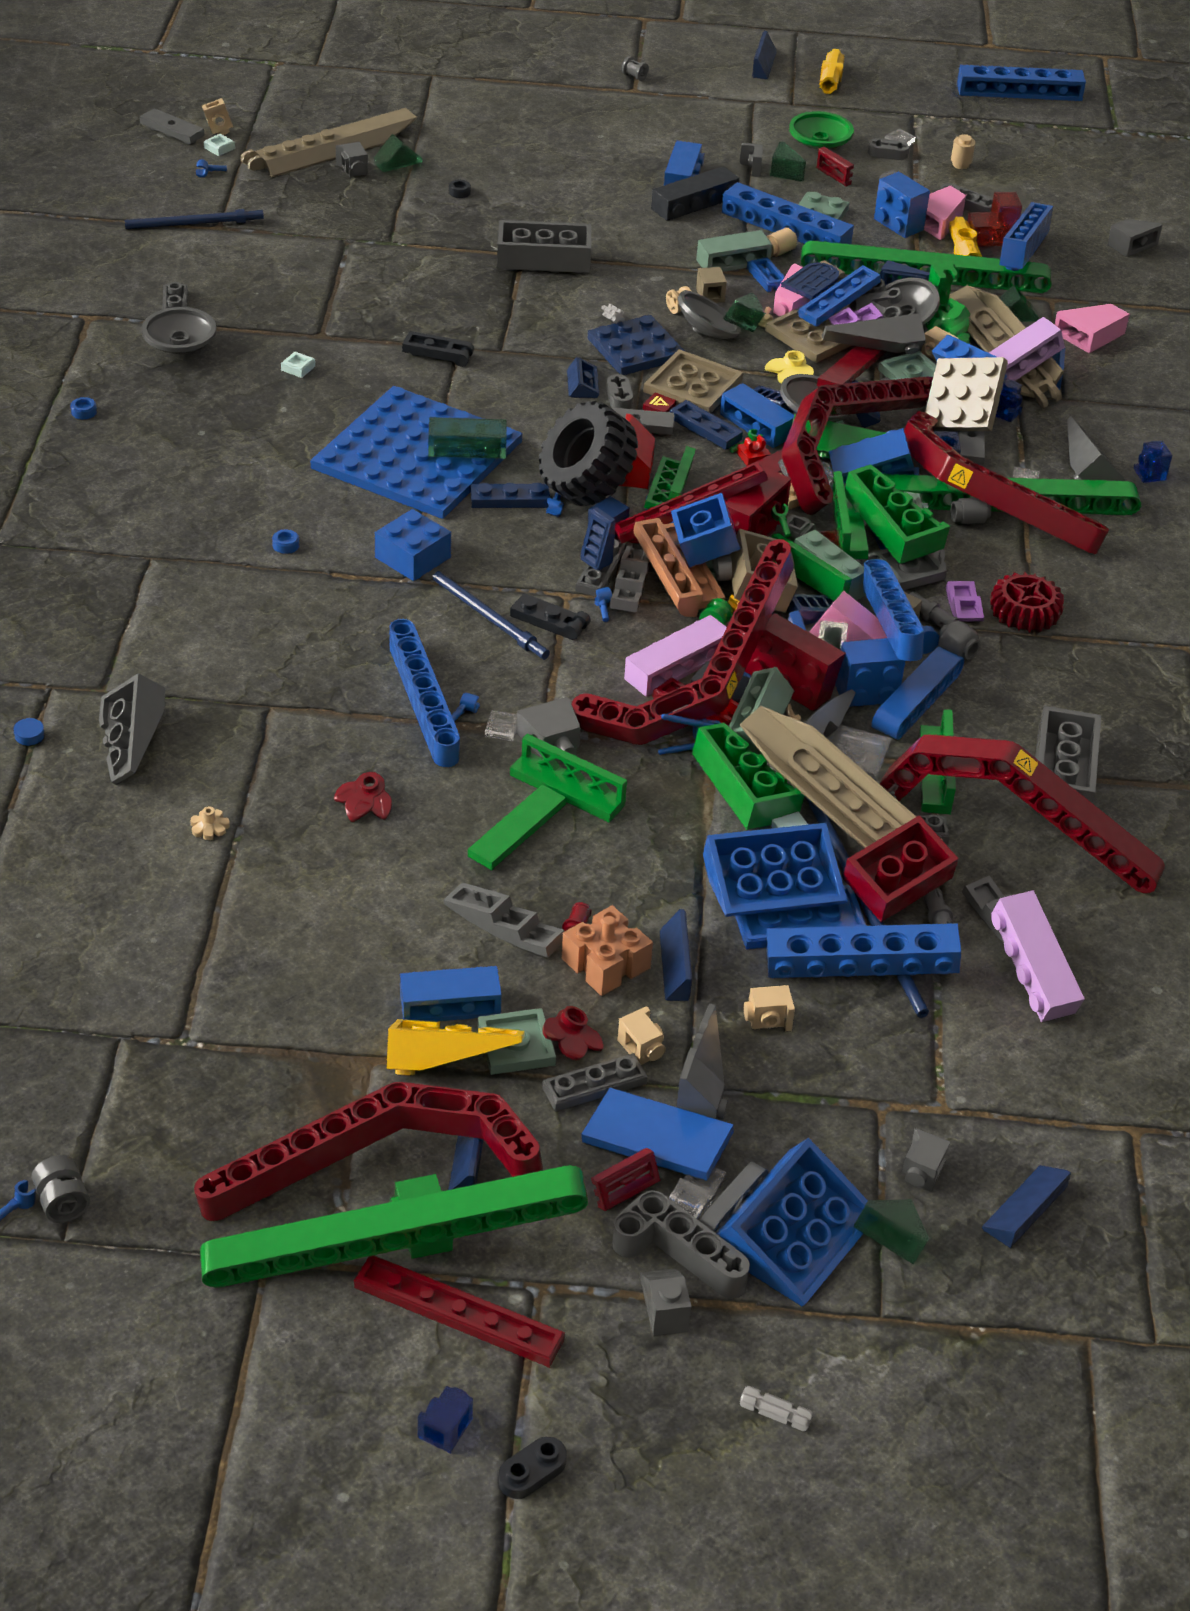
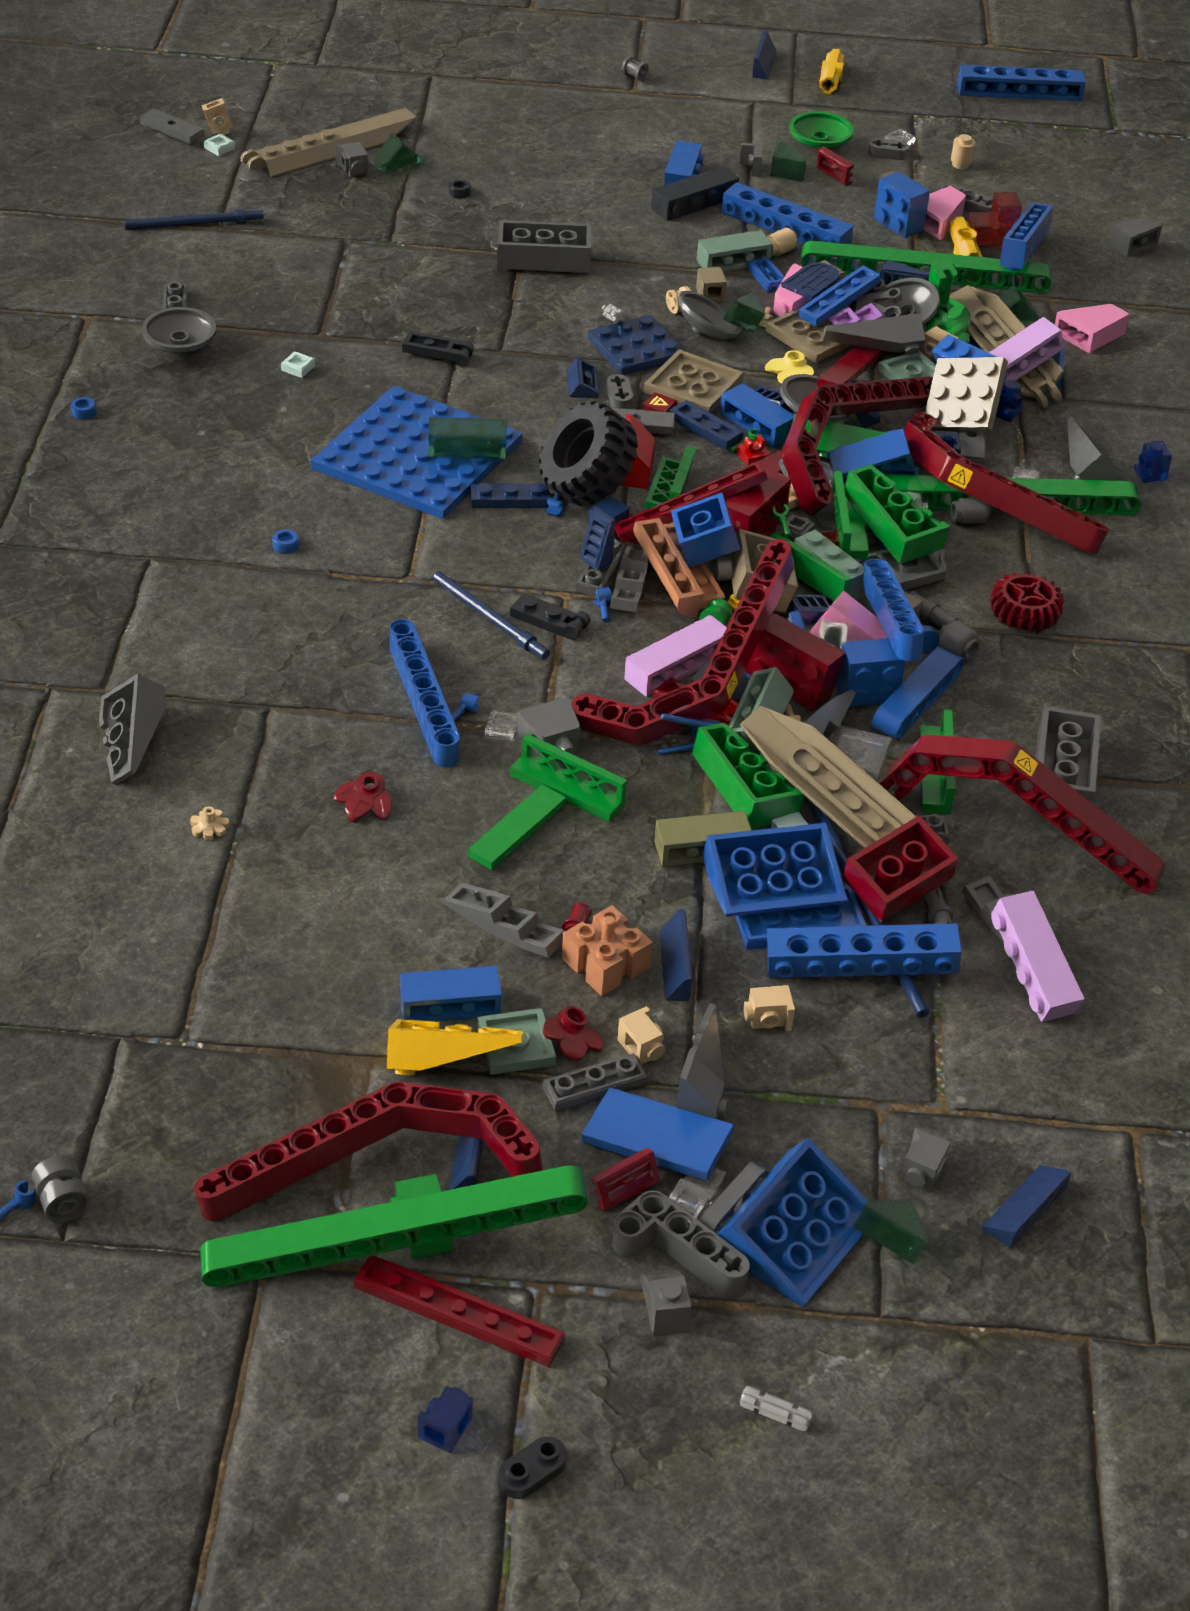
(29, 731): blue tile -> none
(204, 164): blue hand -> none
(412, 544): blue brick -> none
(684, 838): none -> olive brick
(830, 206): sand green plate -> none
(964, 601): medium lavender slope -> none

